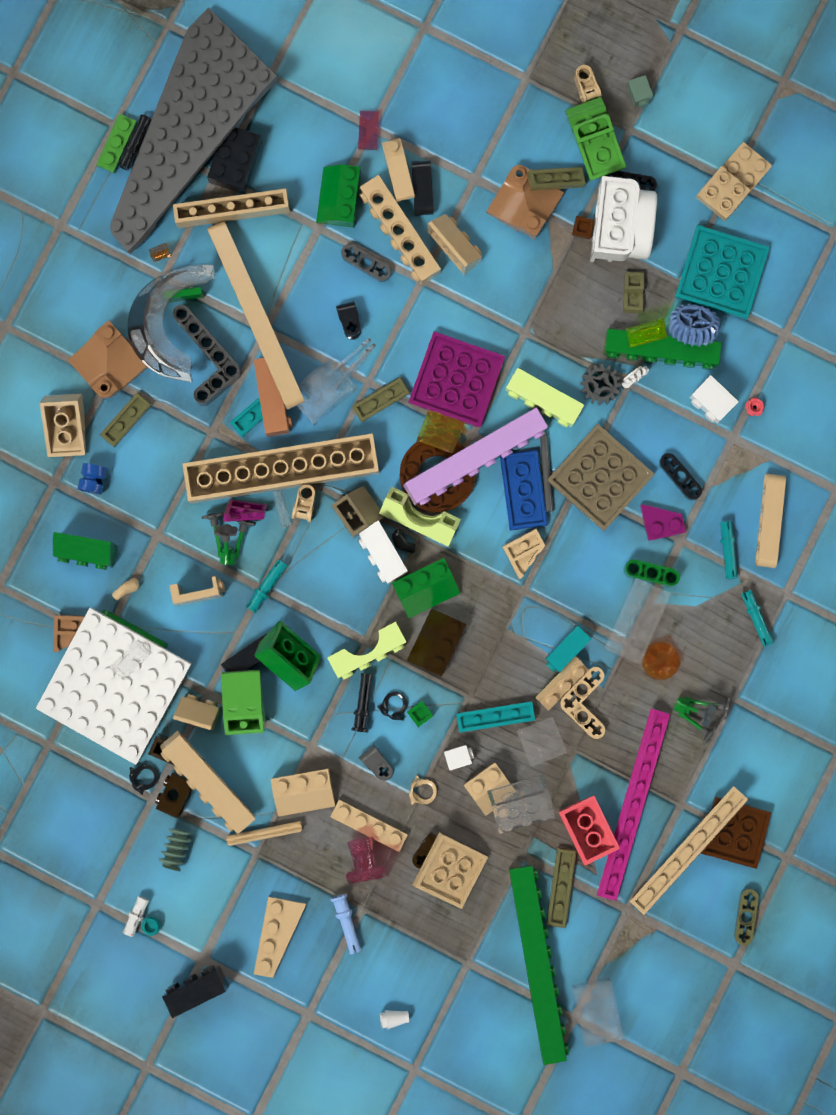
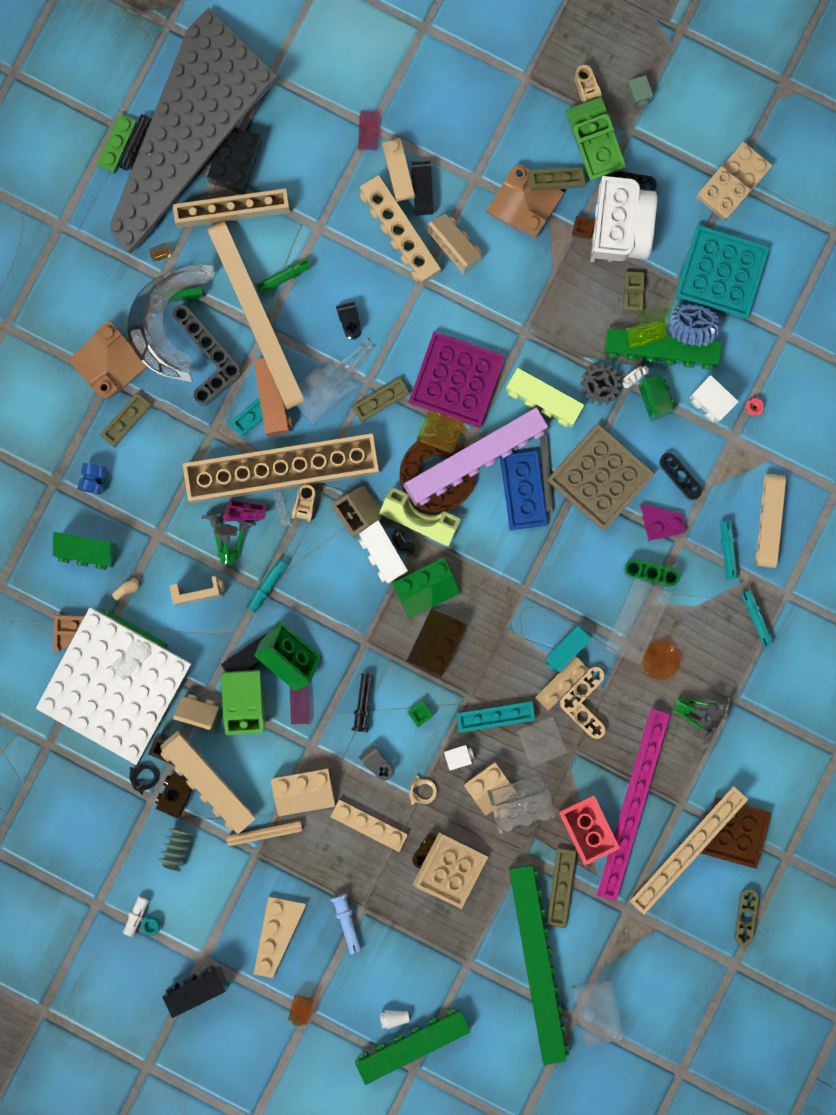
(64, 425): tan slope -> none
(283, 276): none -> green pin
(300, 706): none -> clear pink tile
(300, 1010): none -> clear orange brick
(338, 195): green slope -> none
(351, 260): dark grey beam -> none
(364, 862): clear pink plant -> none
(384, 707): black piece -> none
(389, 639): yellowish green arch -> none
(412, 1046): none -> green brick
(523, 551): tan wing -> none
(656, 397): none -> green slope

